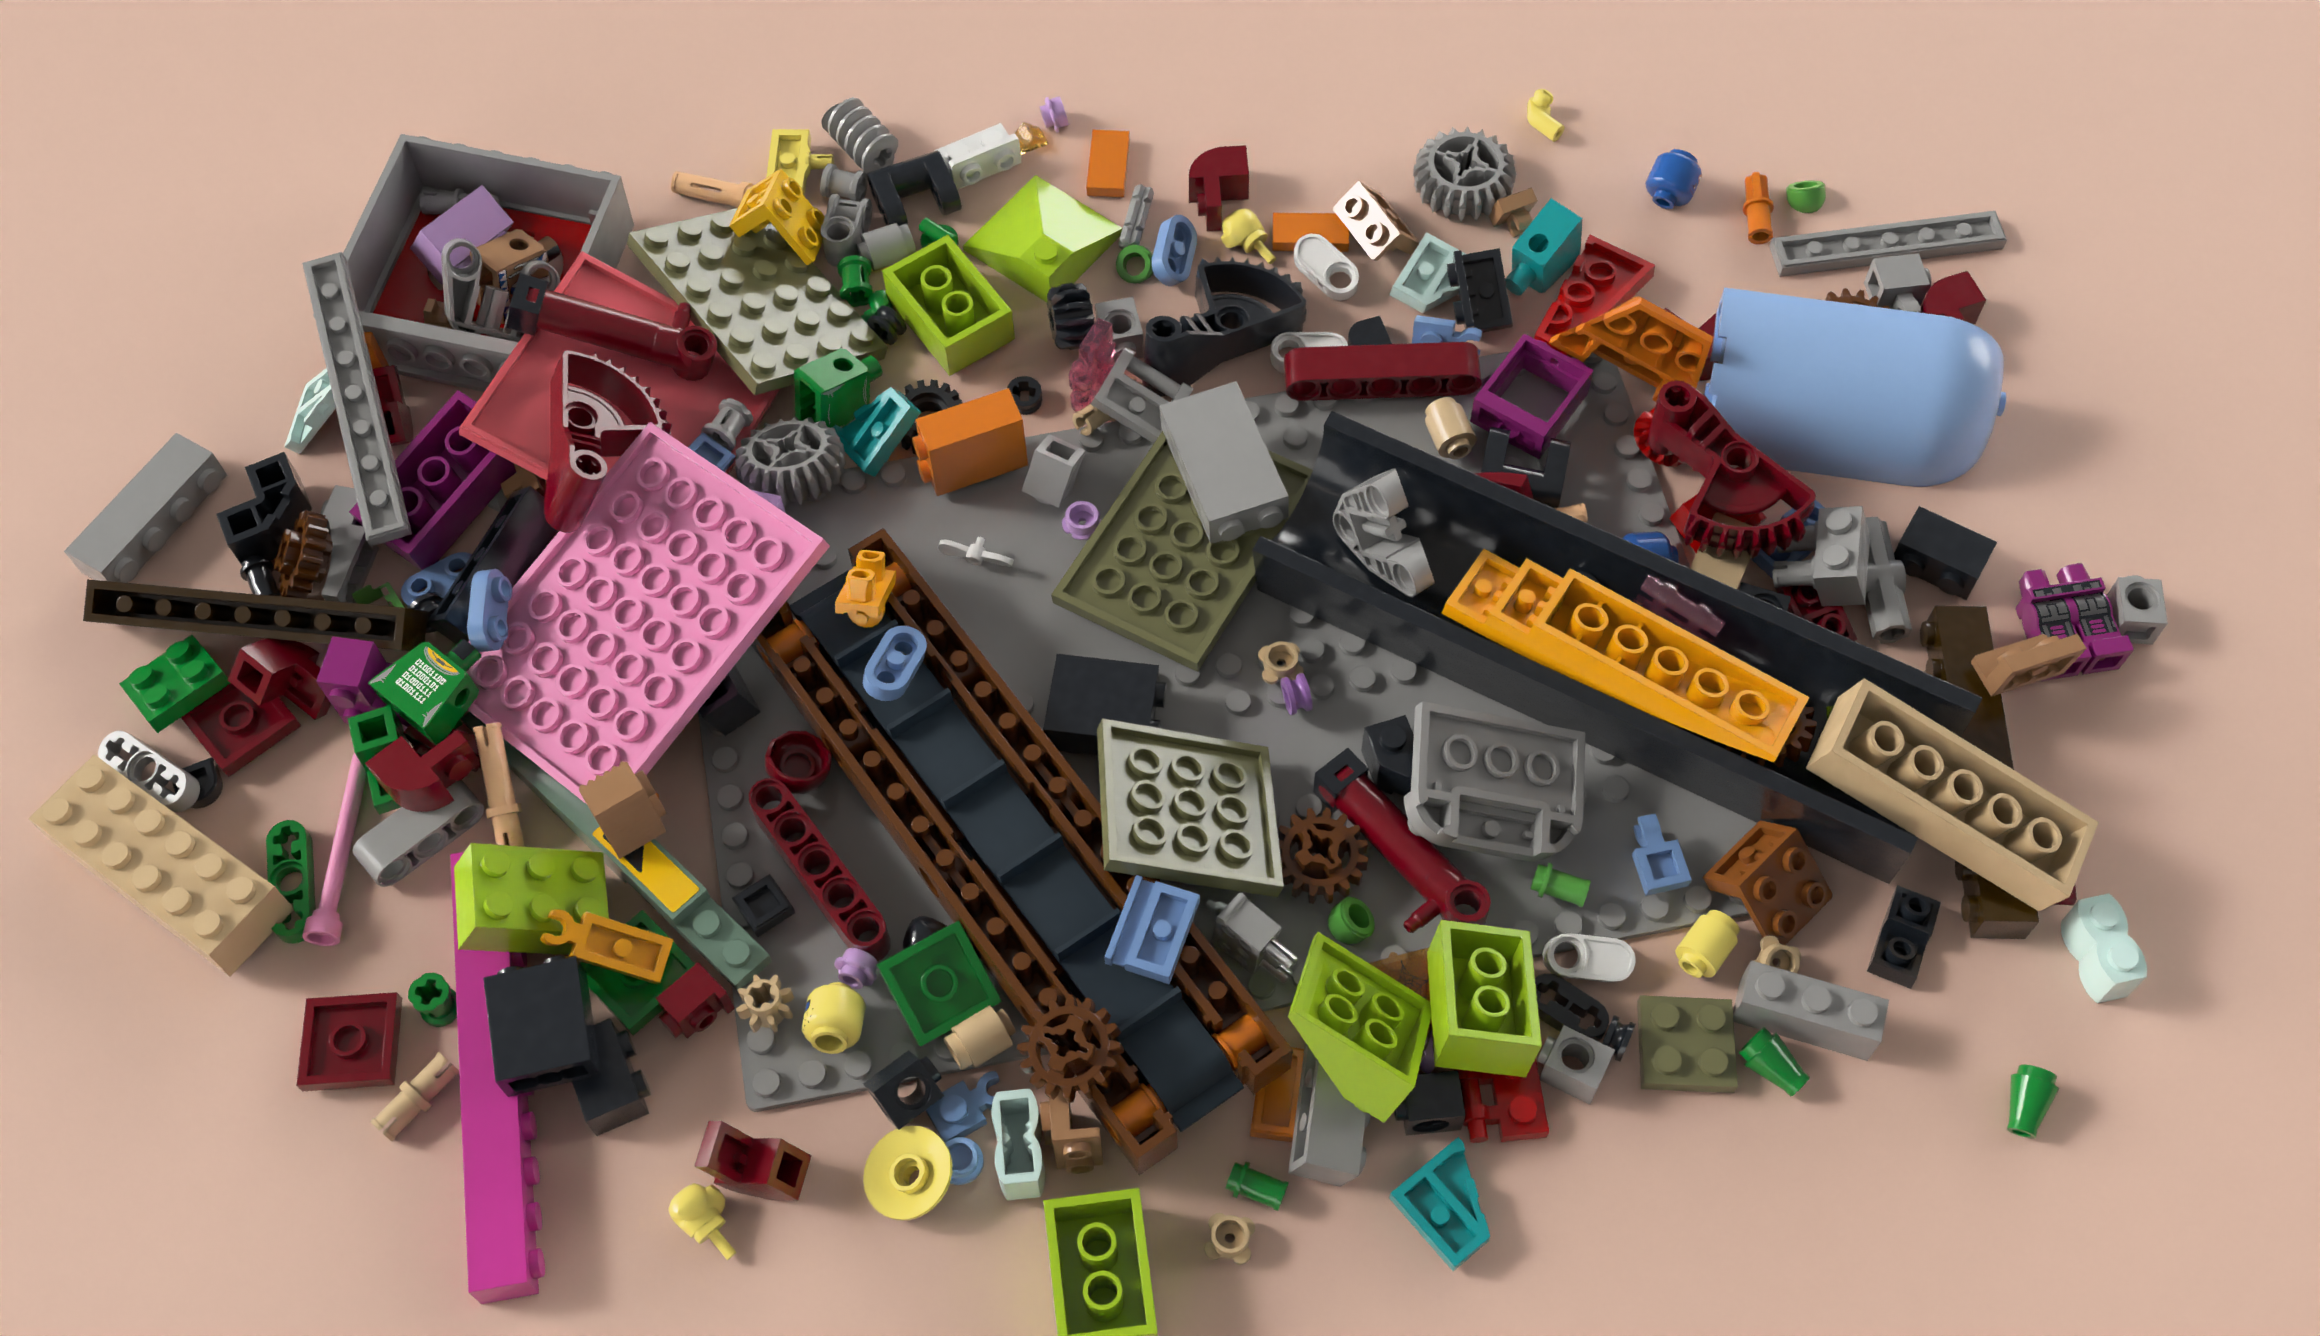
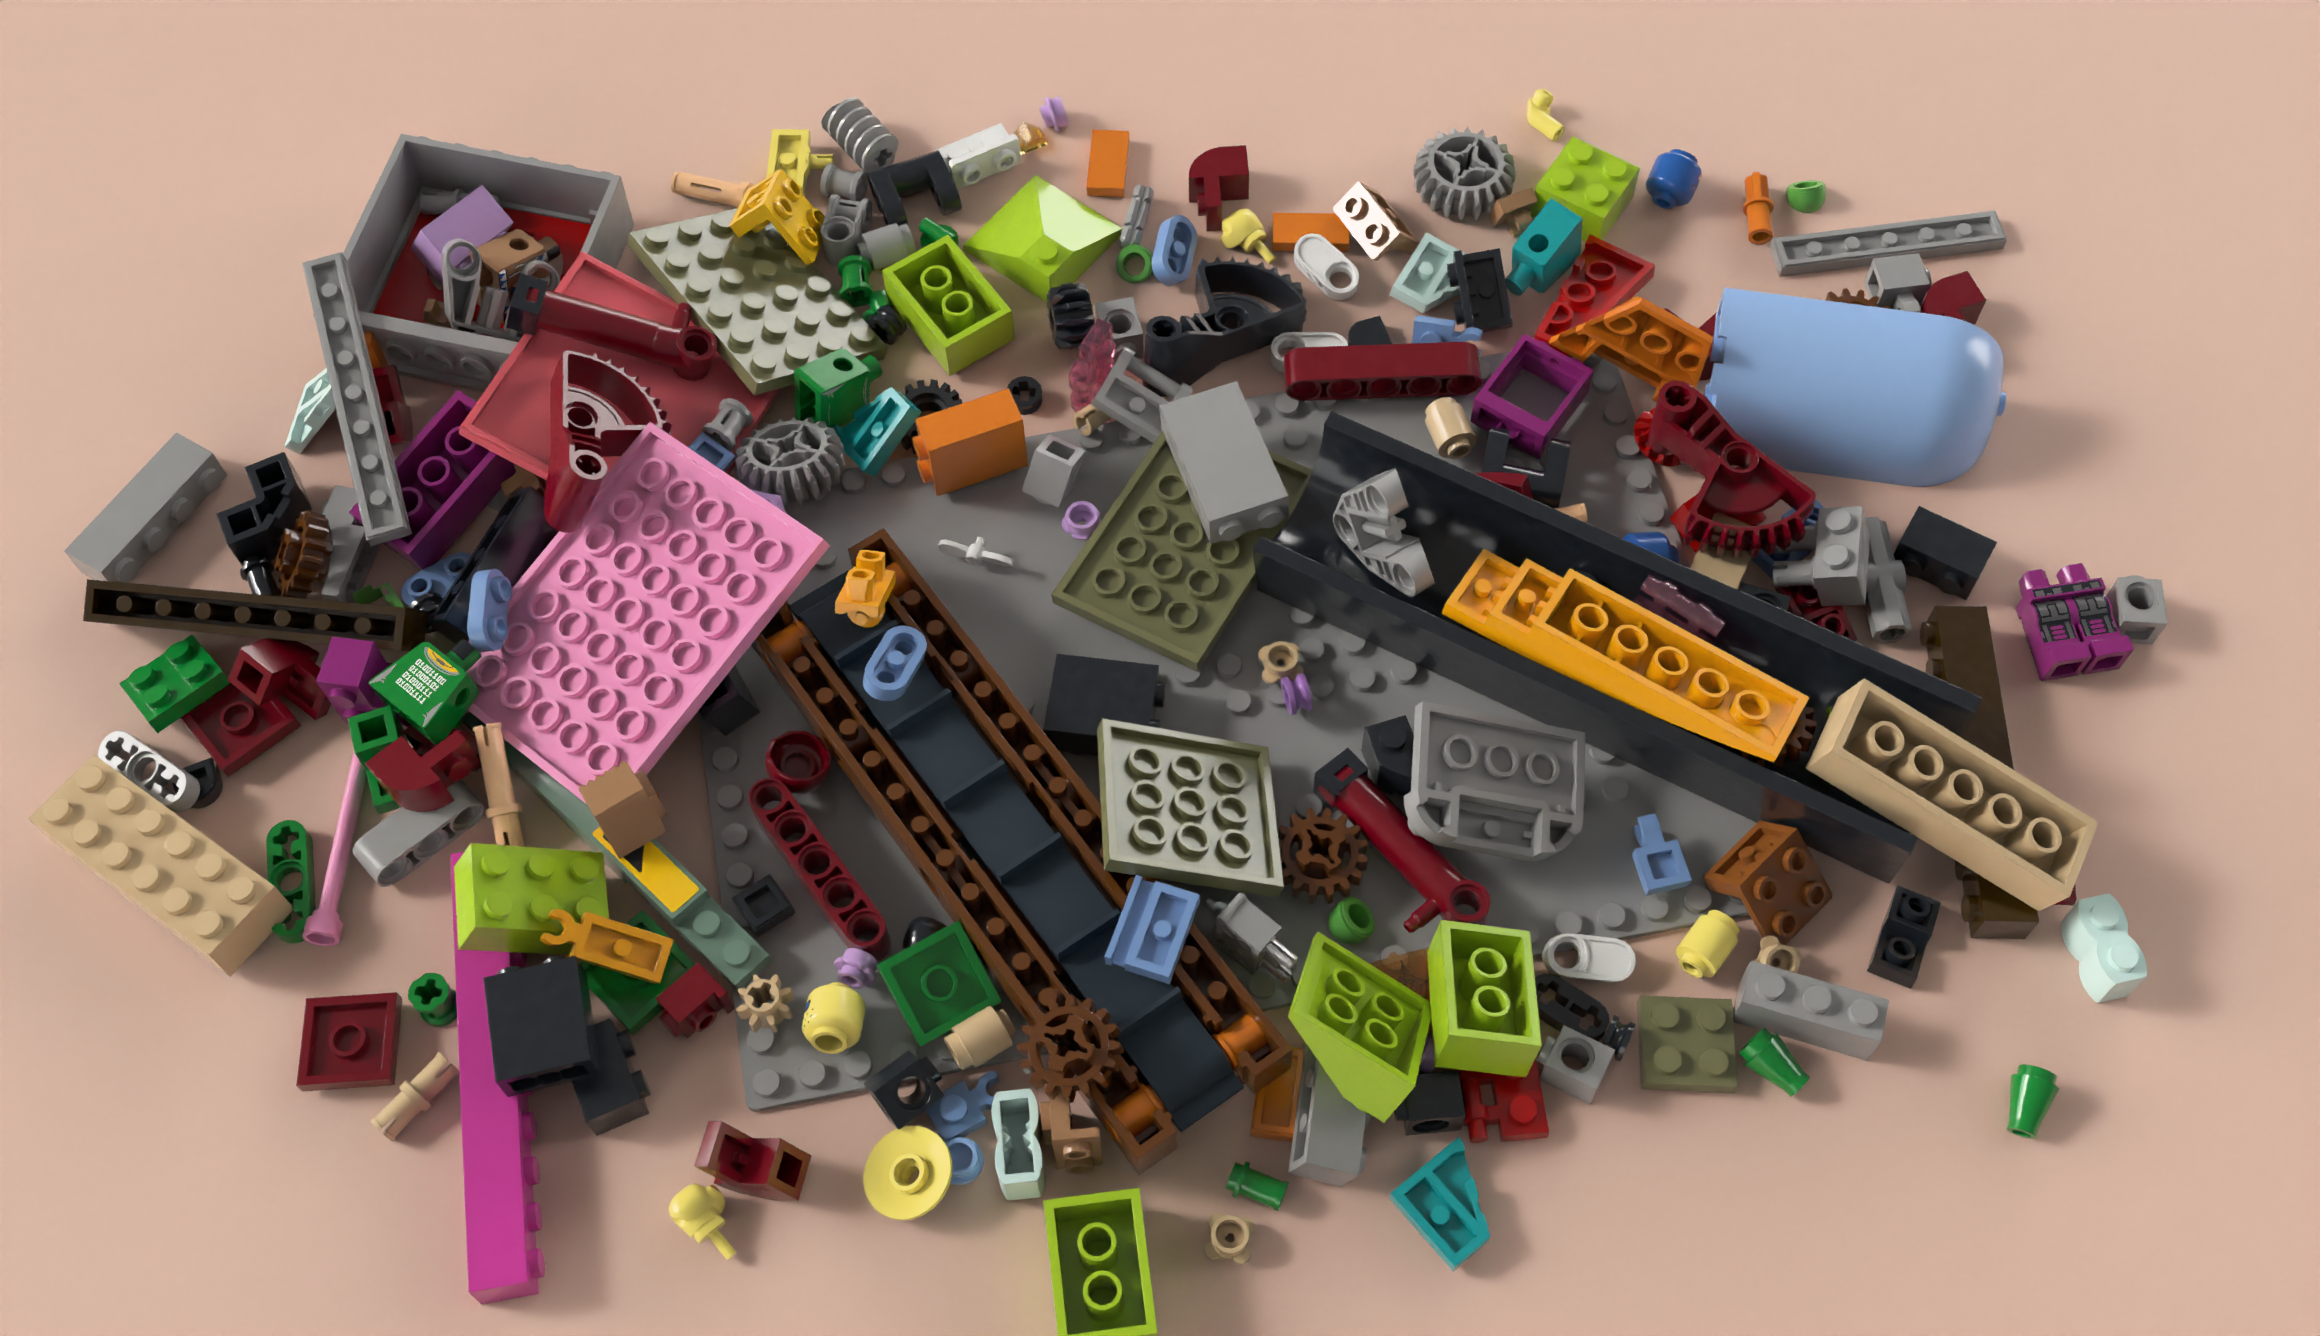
(1560, 885): bright green pin -> none
(1589, 185): none -> lime brick
(2026, 662): medium nougat bracket -> none

